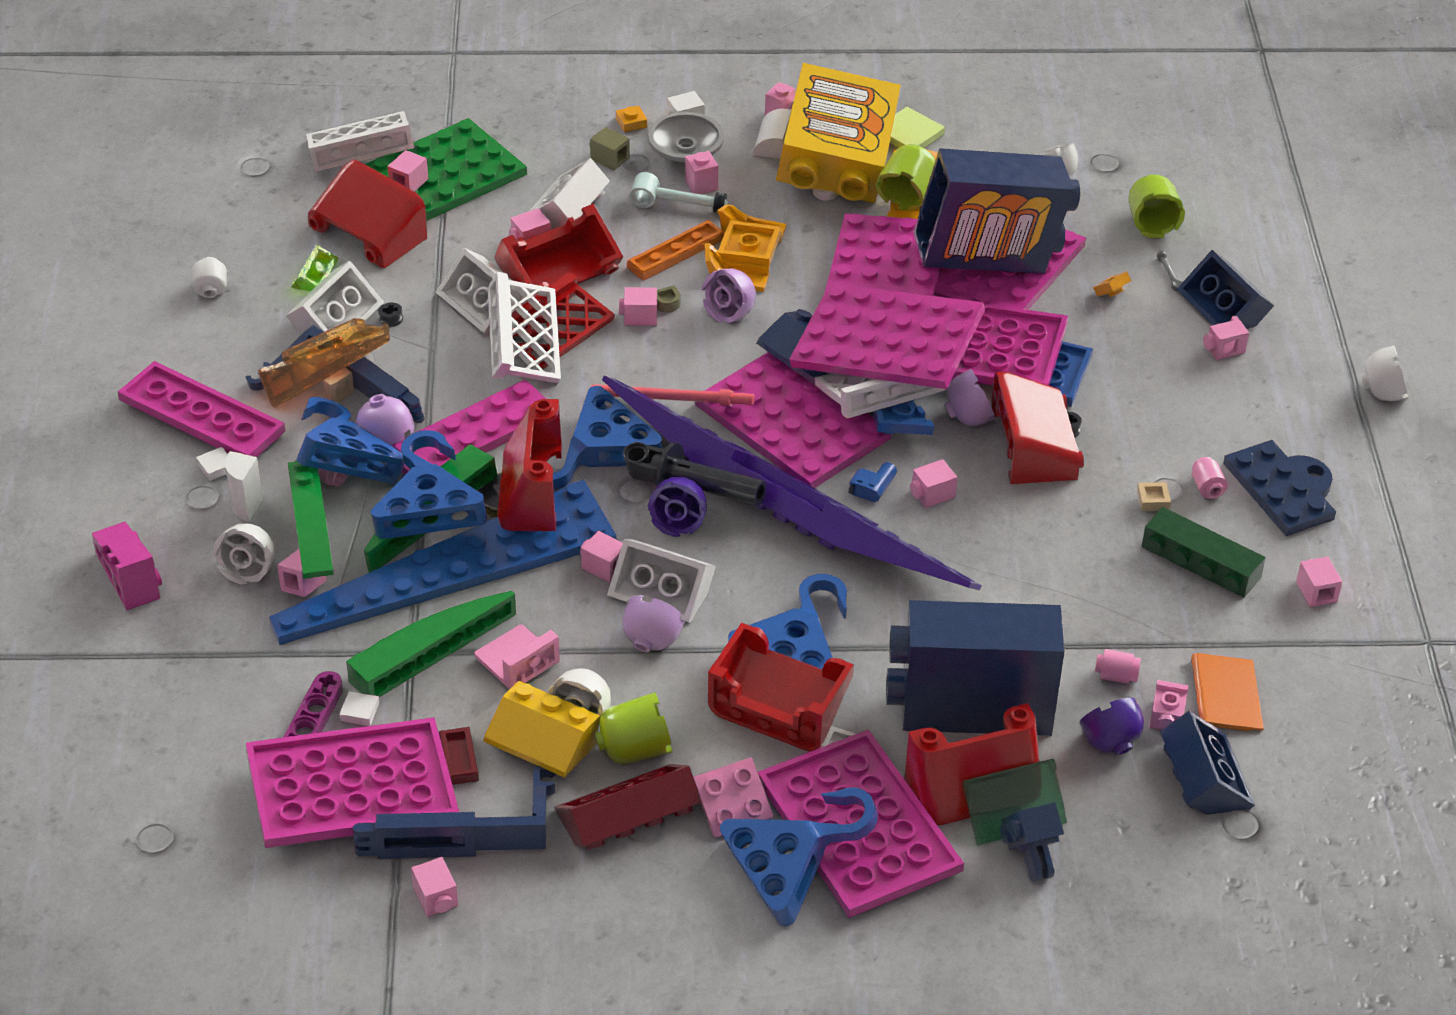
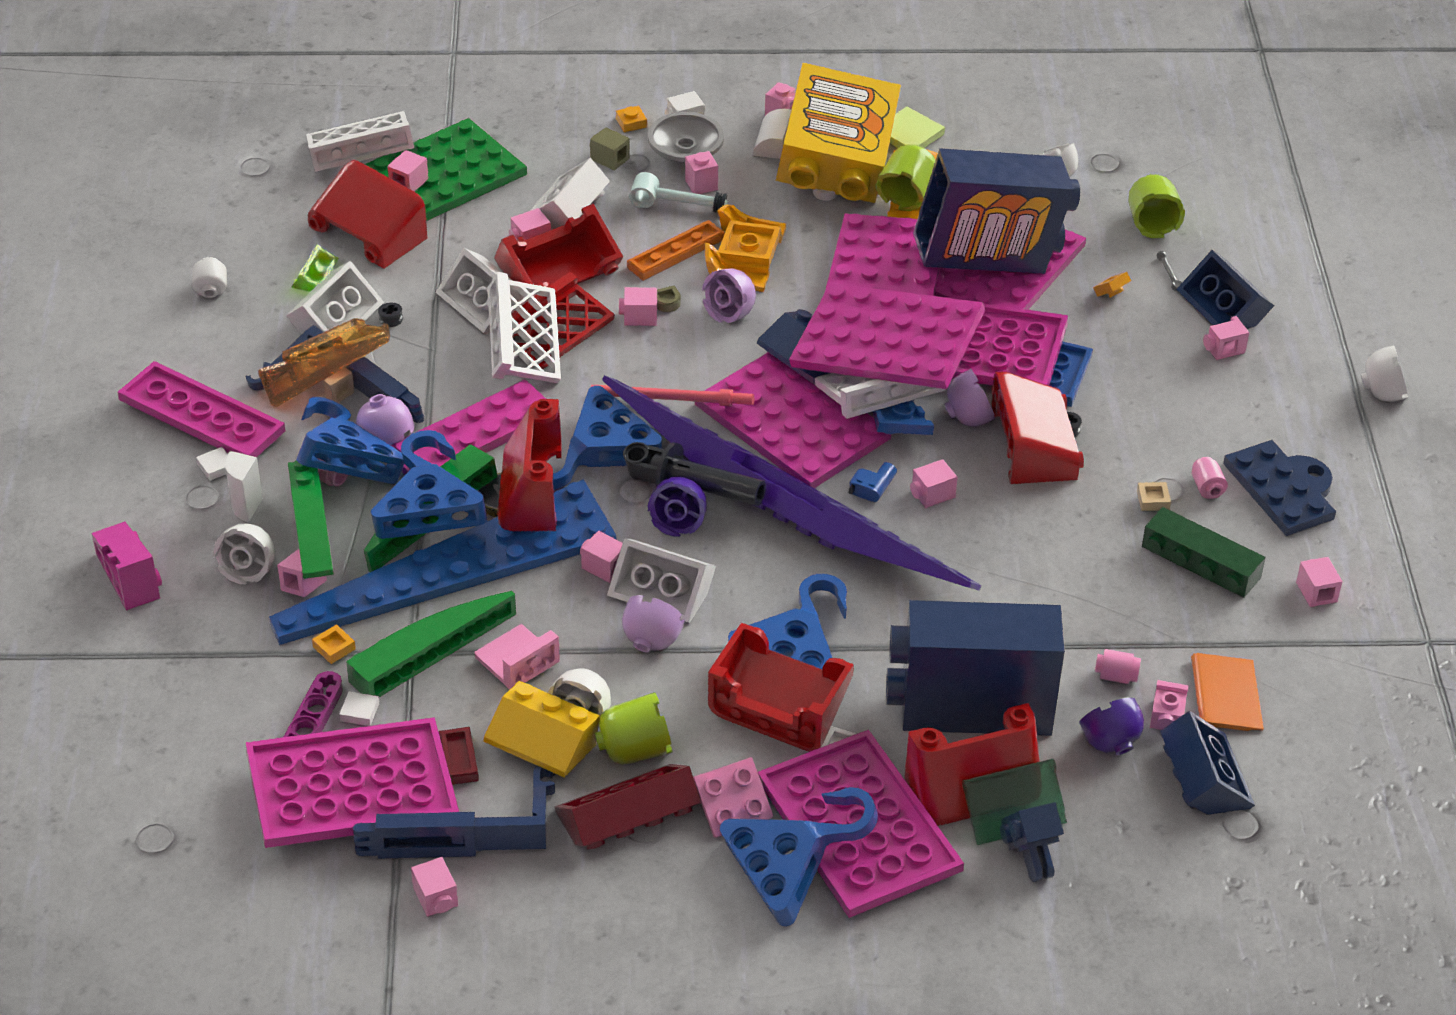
(333, 644): none -> light orange plate

